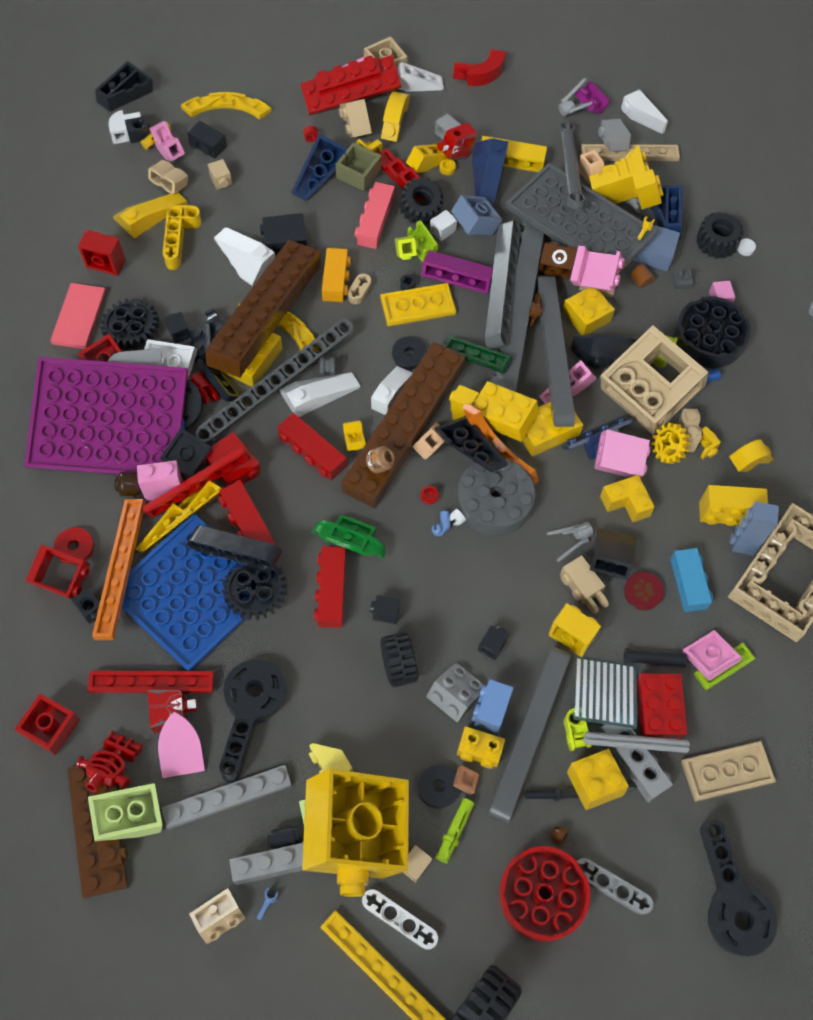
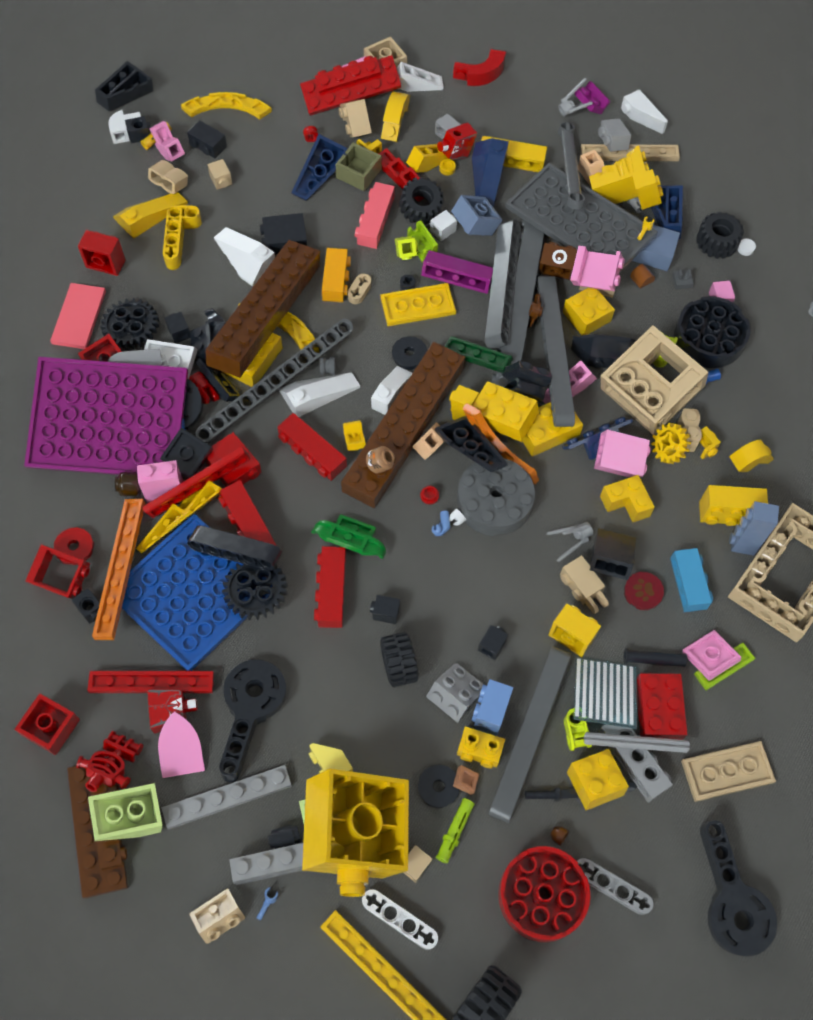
(527, 380): none -> black piece

